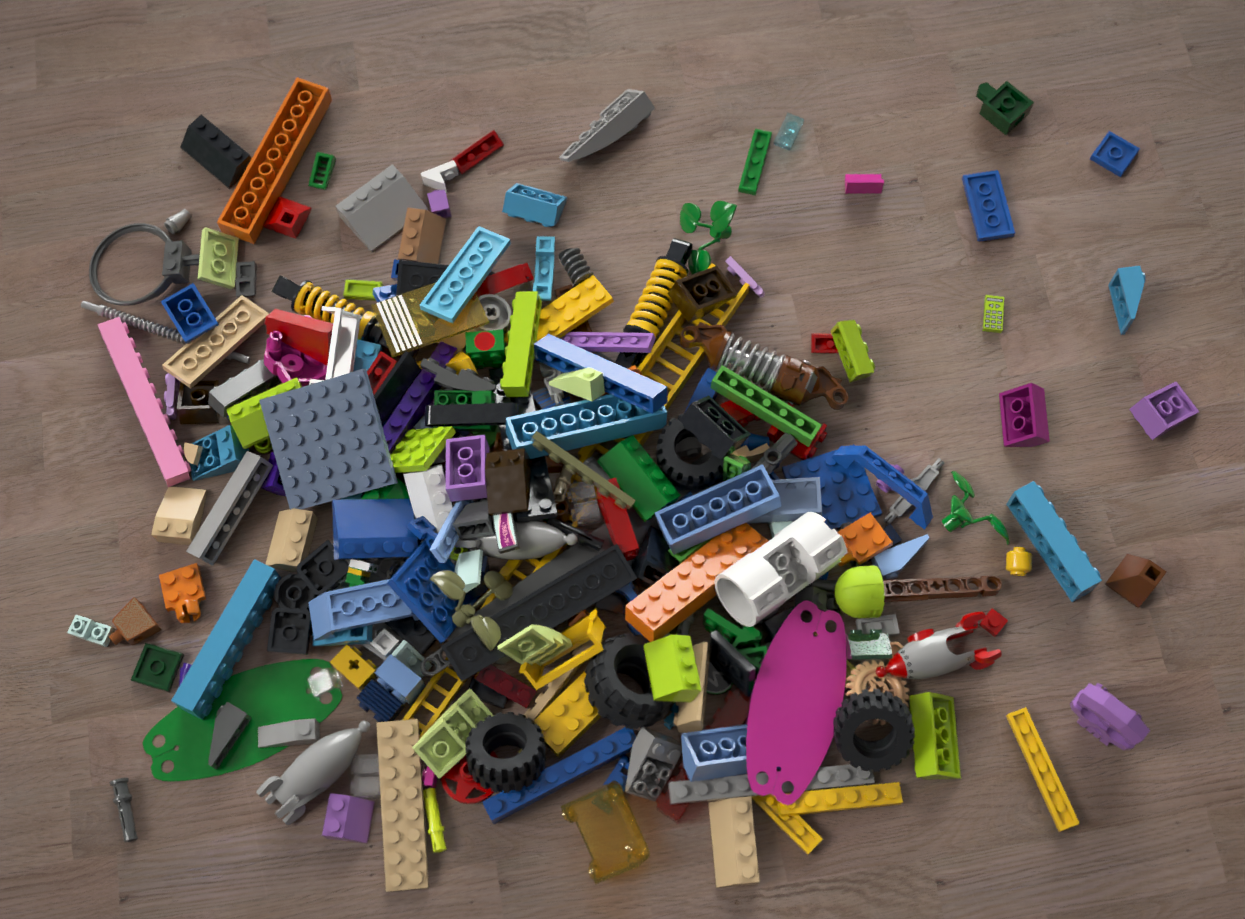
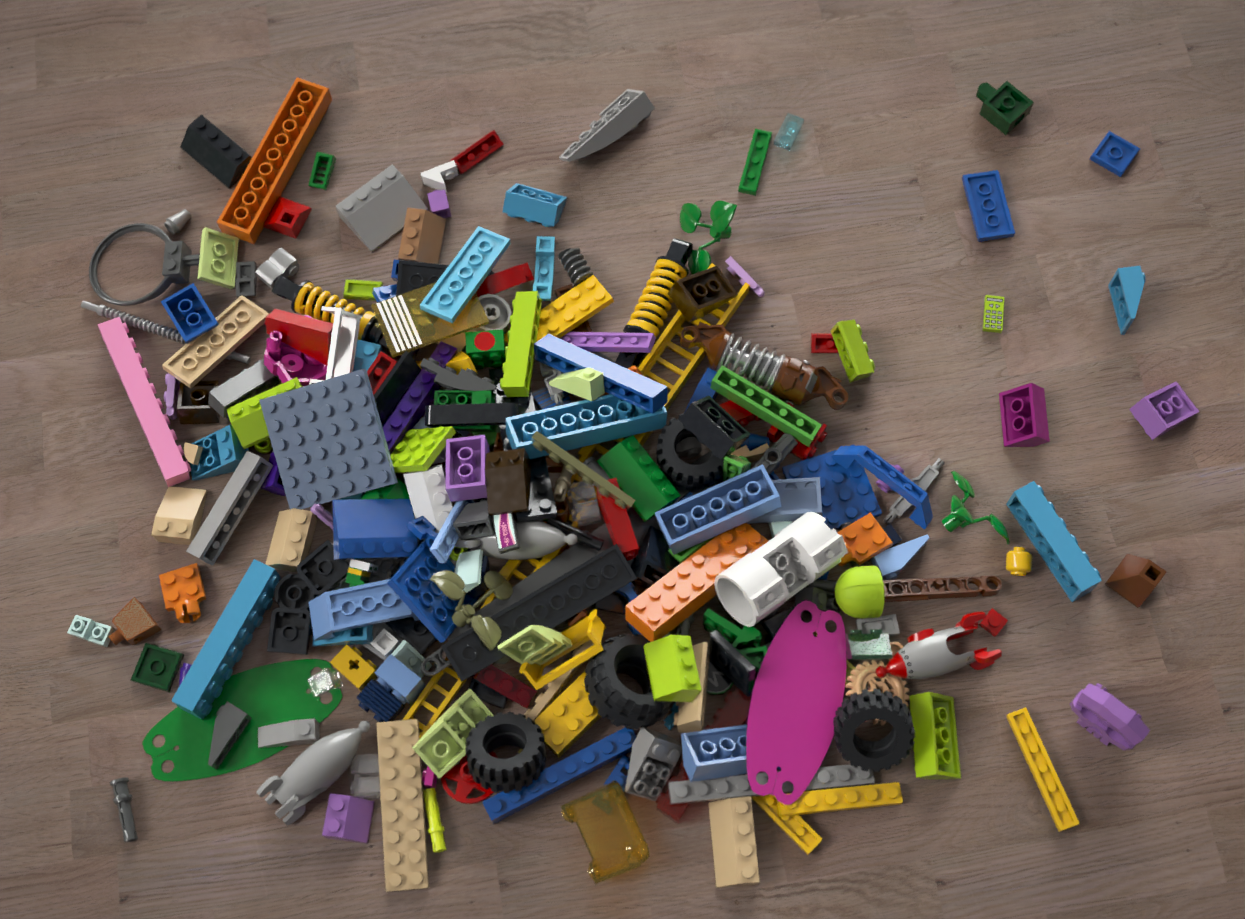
(278, 264): none -> light grey brick
(323, 514): none -> lavender axle
(863, 184): dark pink panel -> none

